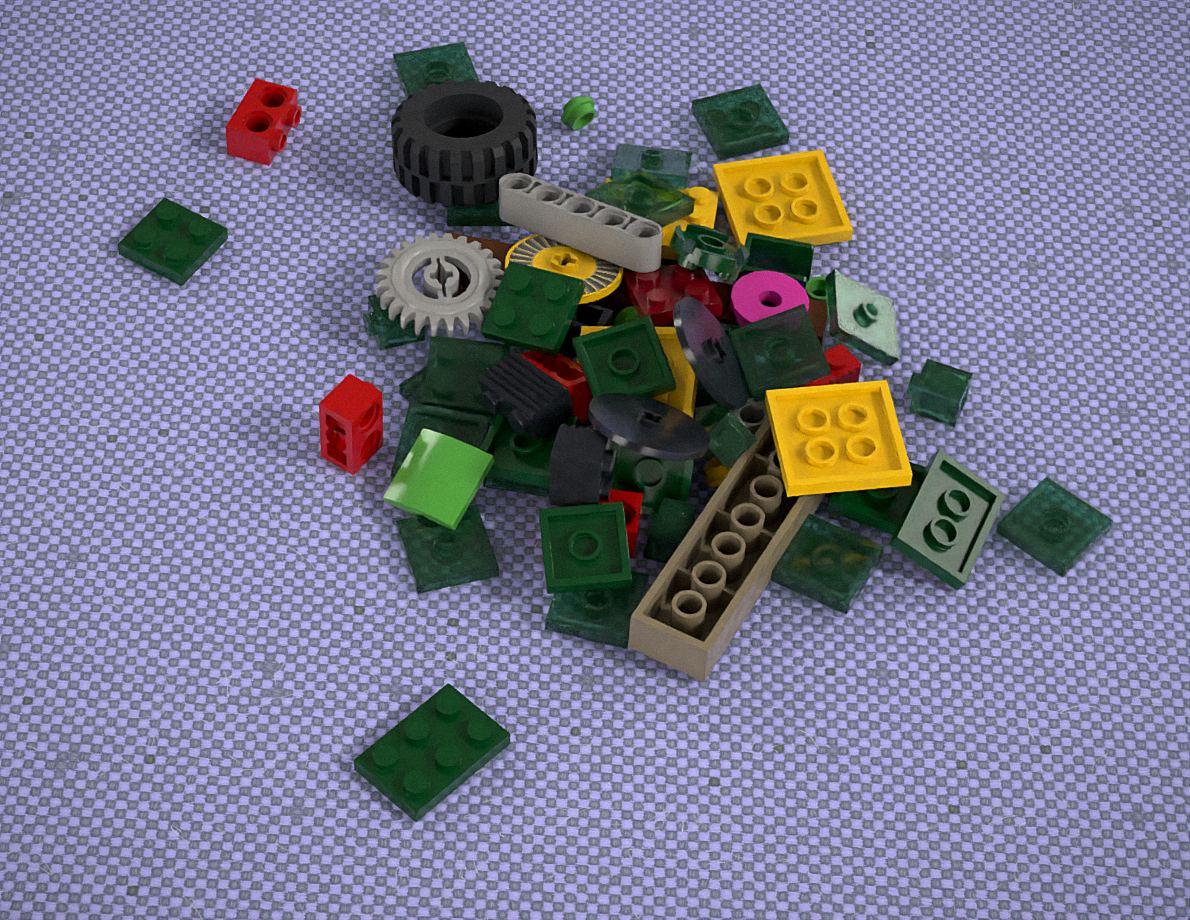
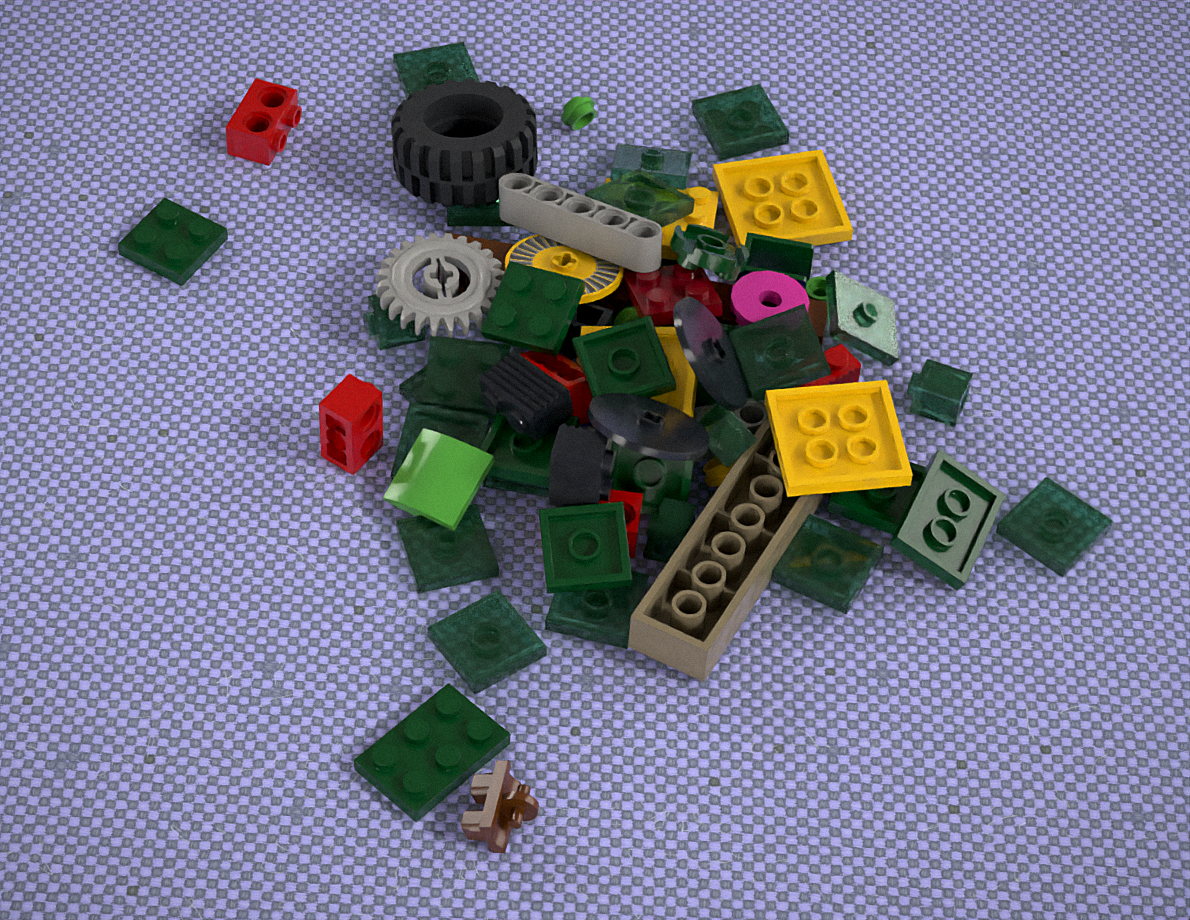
(486, 641): none -> clear green plate
(505, 807): none -> reddish brown hips

